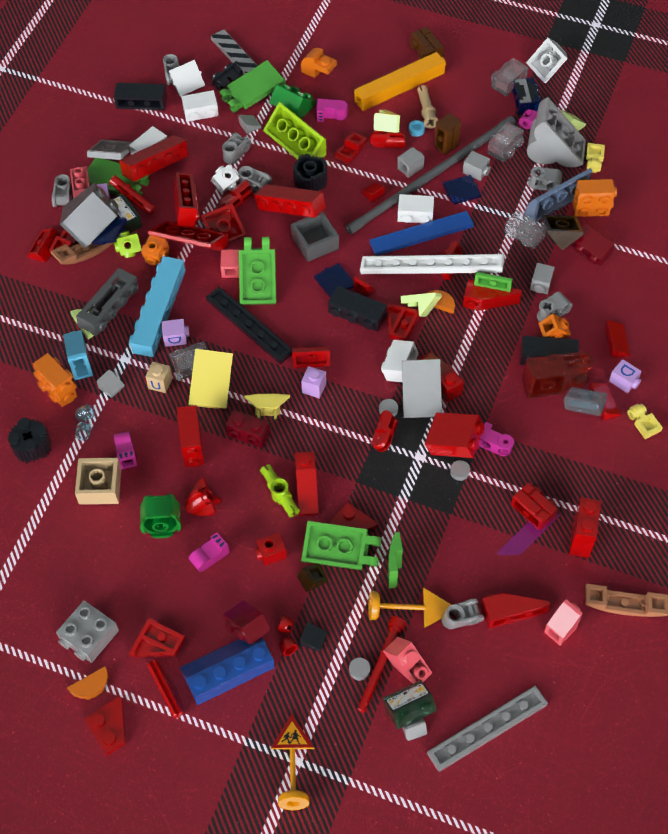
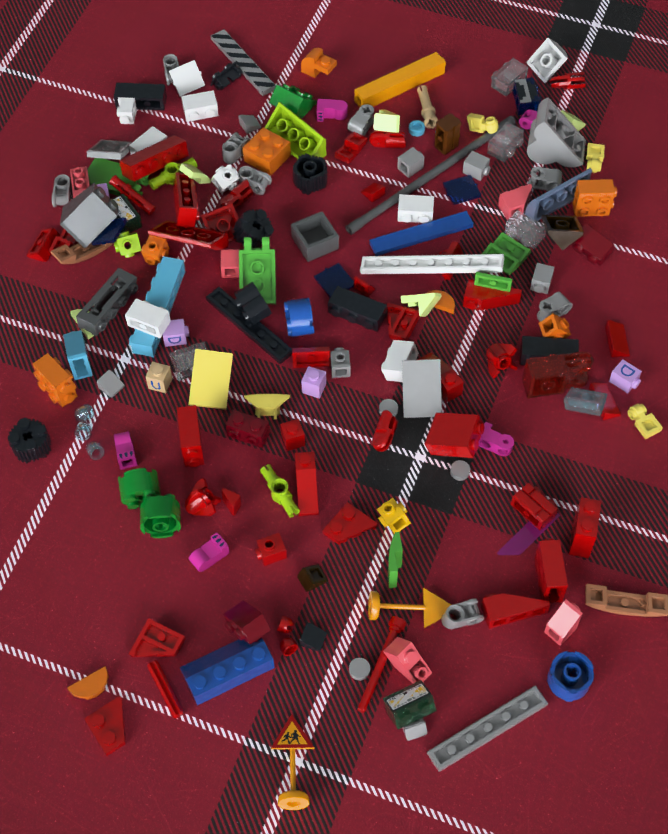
(87, 632): light grey brick -> none
(91, 446): none -> clear light blue piece
(98, 481): tan brick -> none
(126, 110): none -> white brick
(137, 485): none -> green brick
(148, 318): none -> white brick
(168, 174): none -> lime pin
(194, 173): none -> yellowish green slope
(231, 500): none -> red slope
(252, 87): bright green tile -> none
(252, 302): none -> black brick
(253, 225): none -> black brick
(266, 151): none -> orange brick
(290, 200): red brick -> none
(292, 434): none -> red brick
(299, 317): none -> blue brick
(338, 546): bright green tile -> none
(340, 363): none -> light grey brick
(362, 120): none -> light grey piece
(393, 515): none -> yellow brick
(425, 43): reddish brown brick -> none
(479, 124): none -> light yellow plate
(499, 357): none -> red brick
(513, 252): none -> bright green slope
(514, 200): none -> coral slope
(551, 570): none -> red brick
(559, 674): none -> blue brick
(566, 81): none -> red arm

